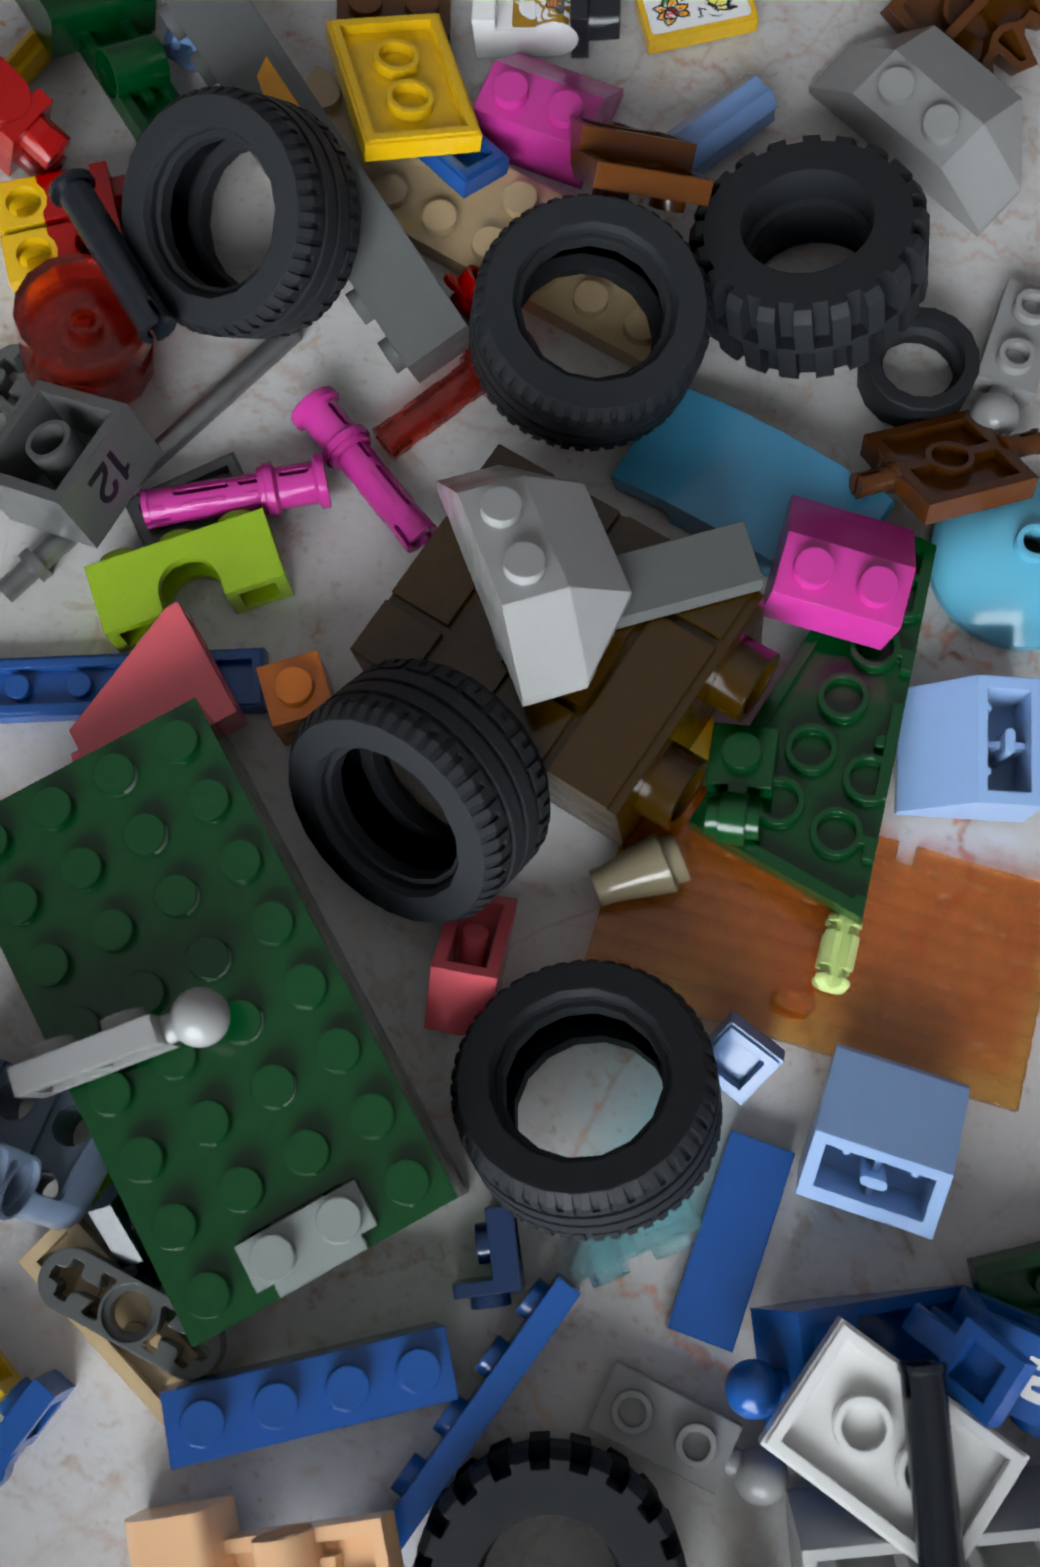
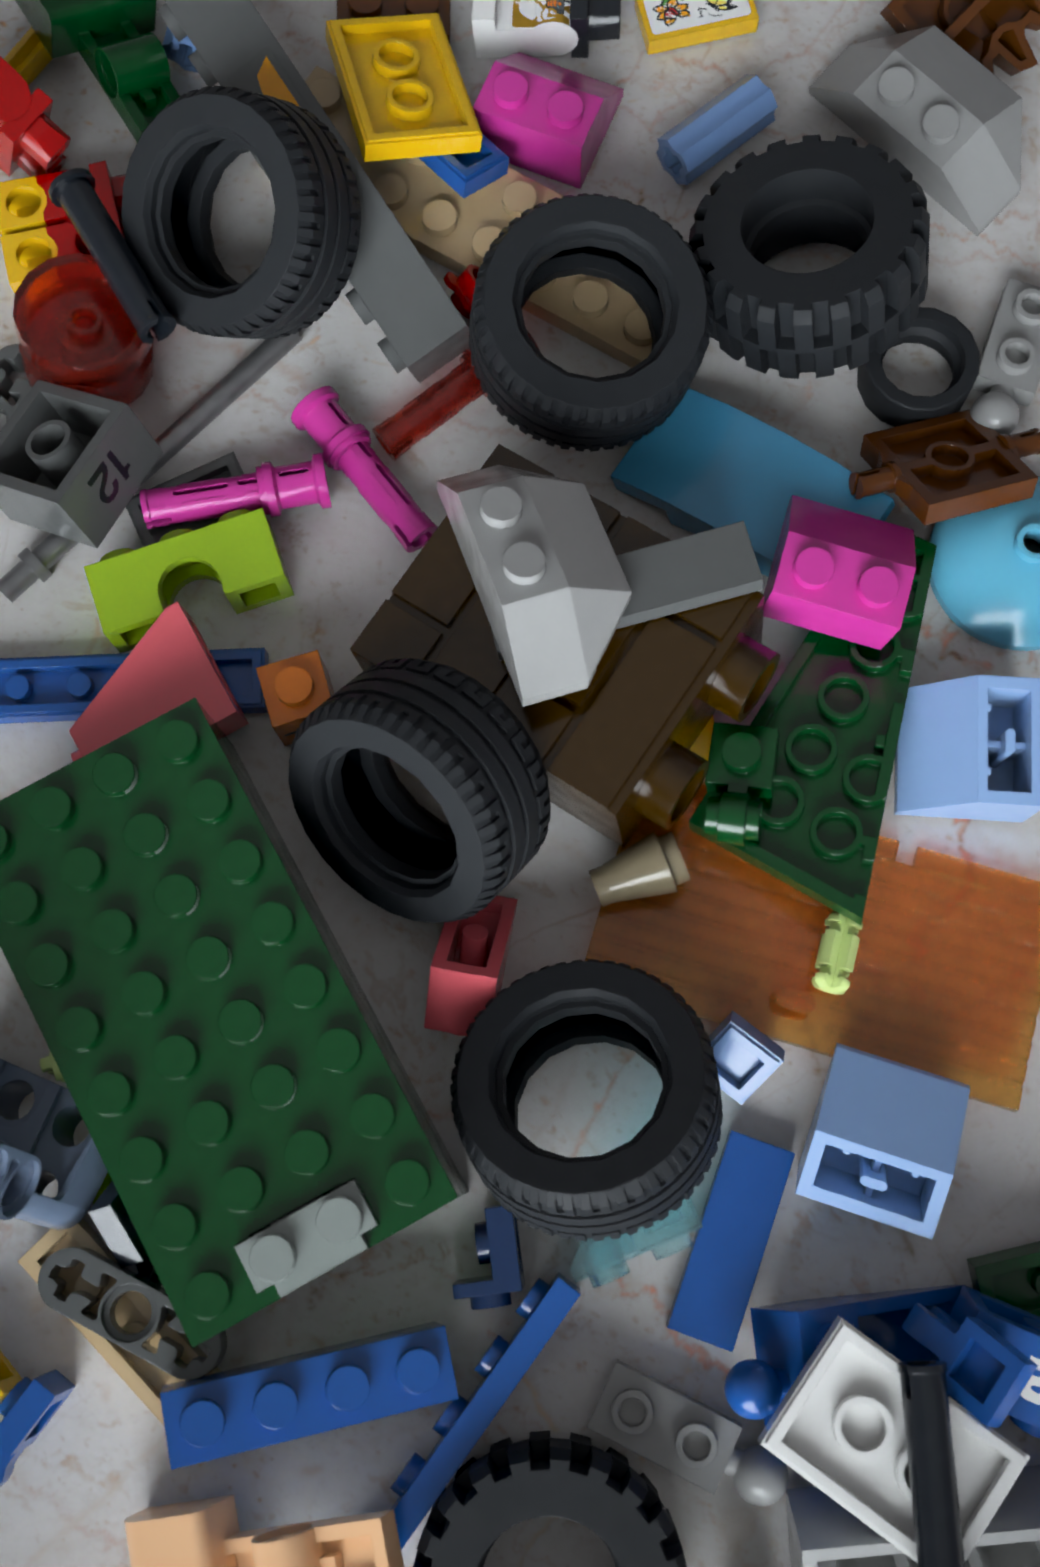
(127, 1037): light grey plate -> none
(637, 162): reddish brown plate -> none

